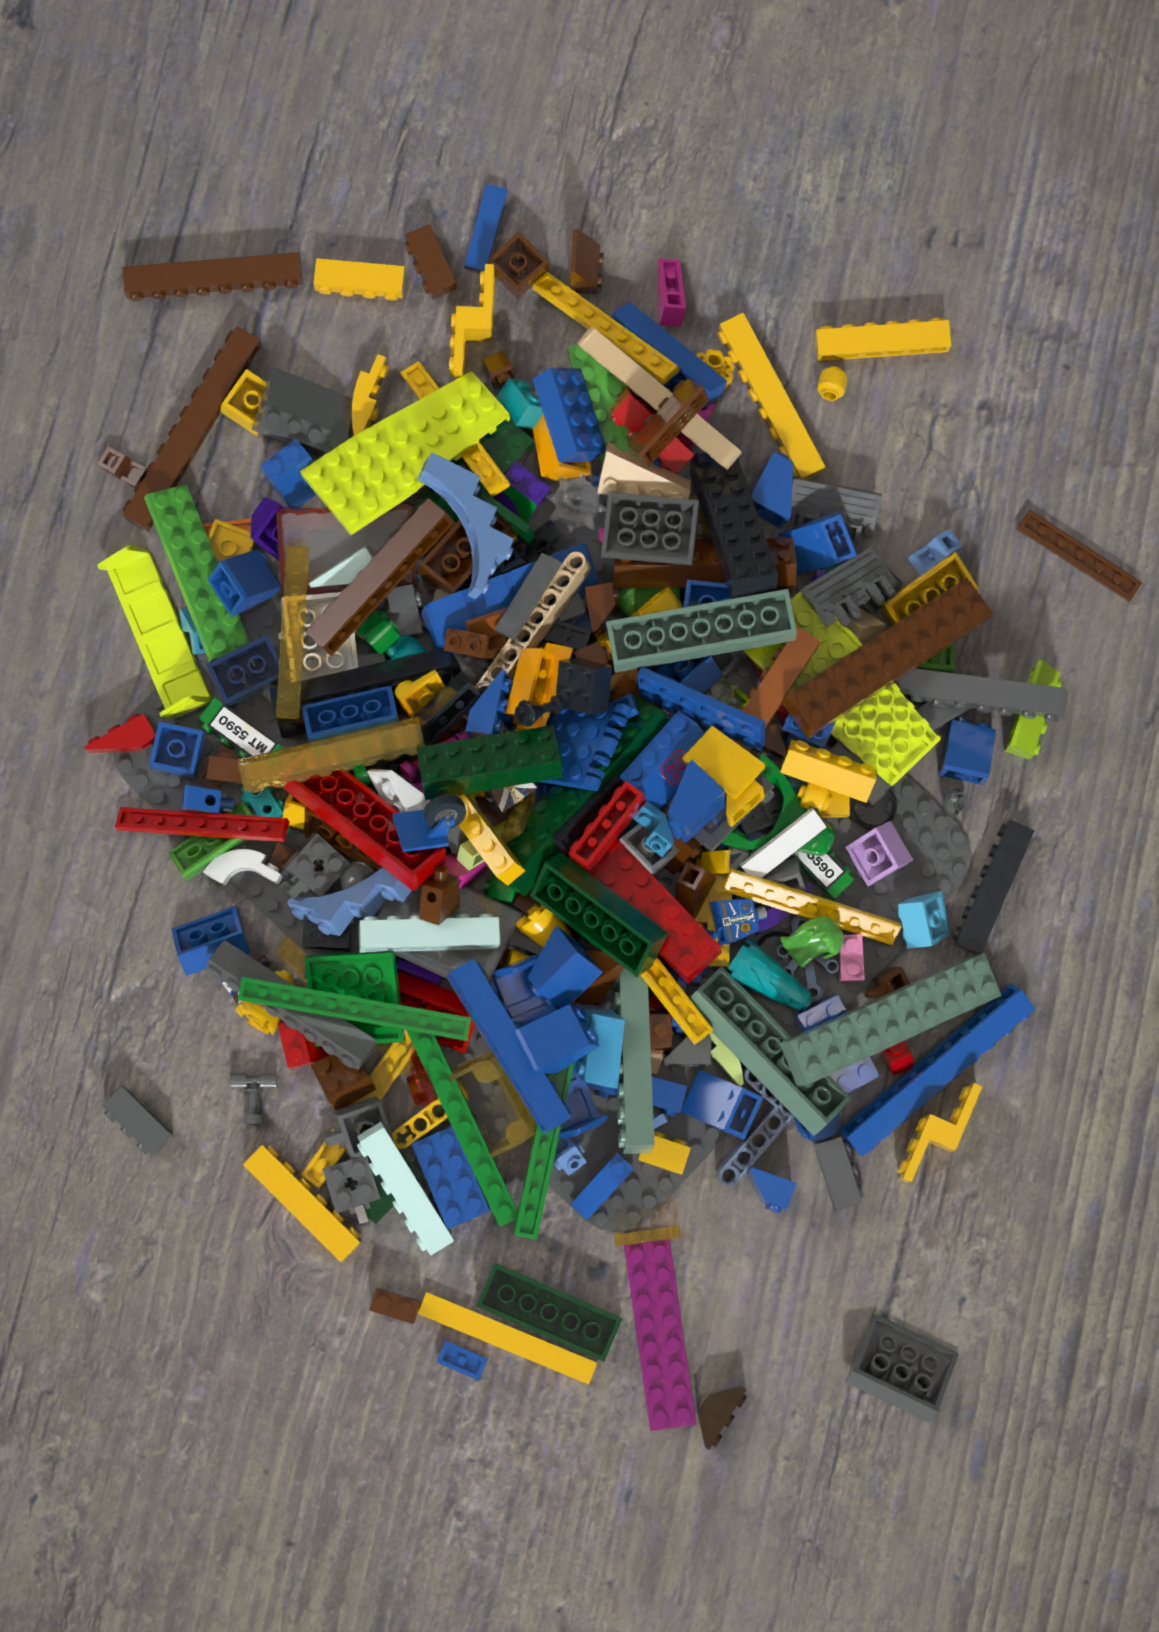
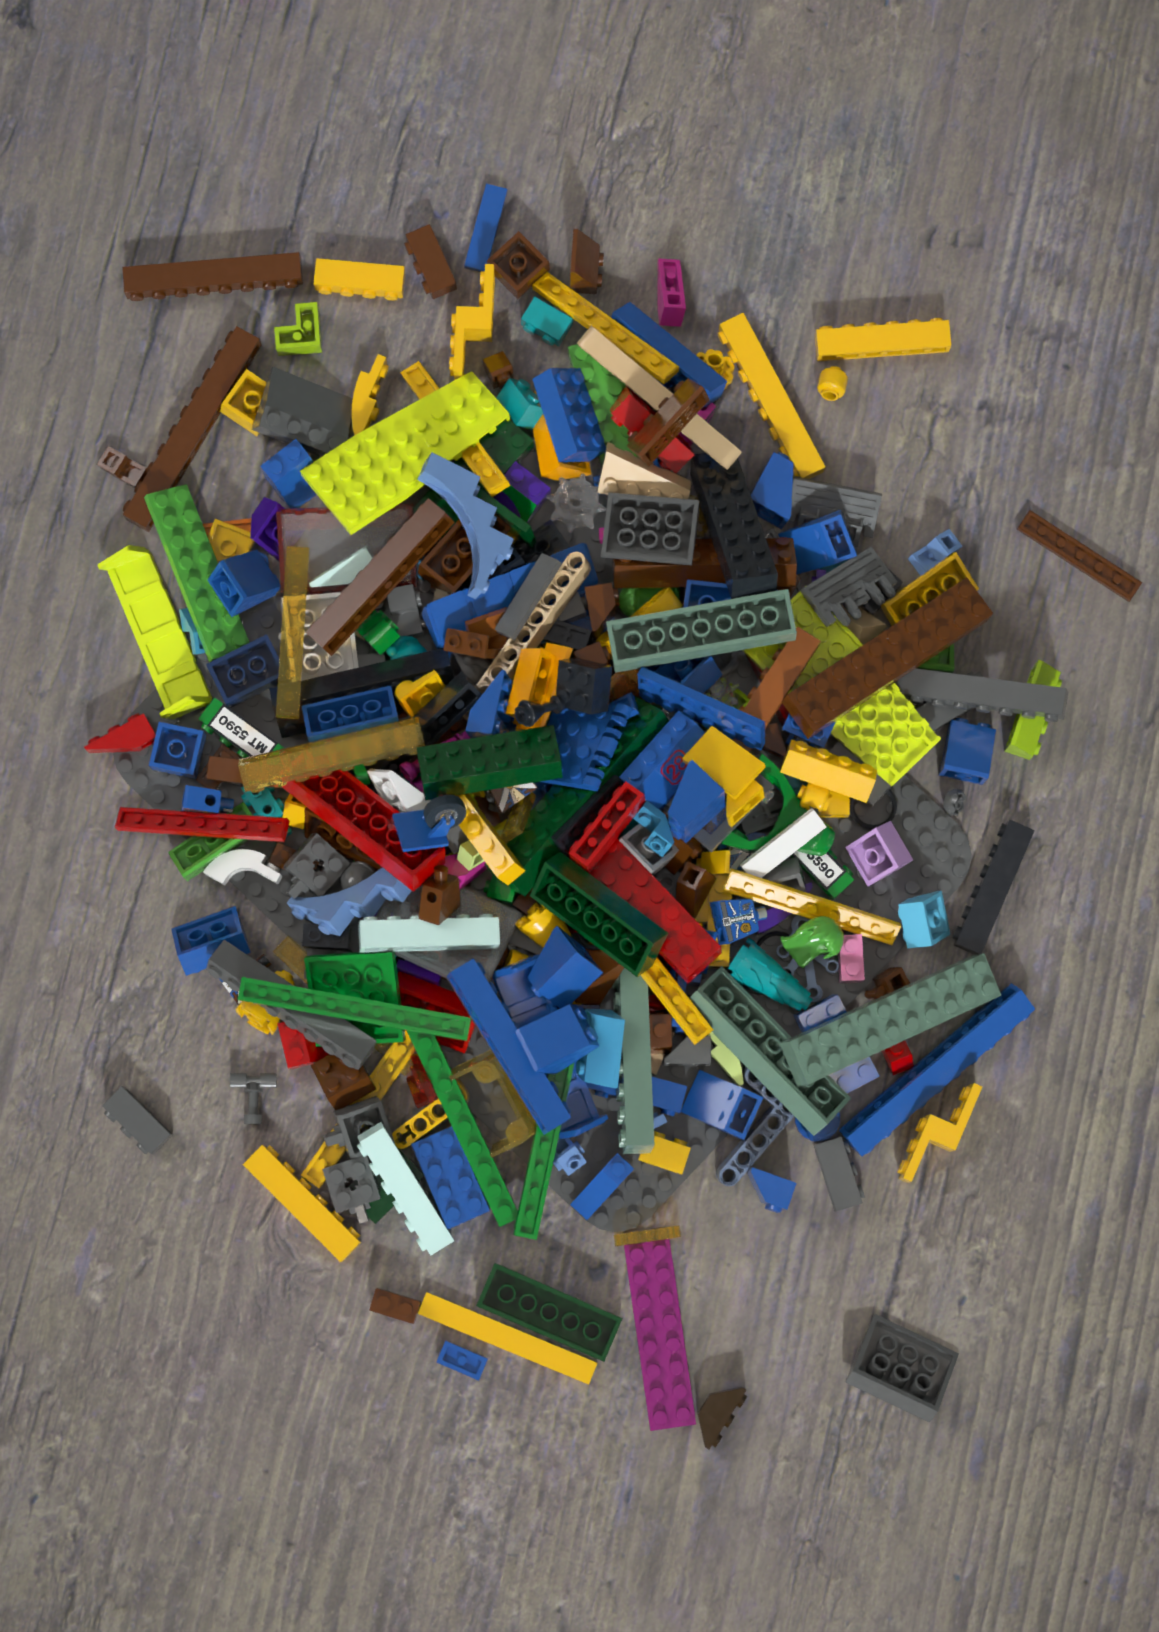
(302, 337): none -> lime brick
(546, 322): none -> teal brick

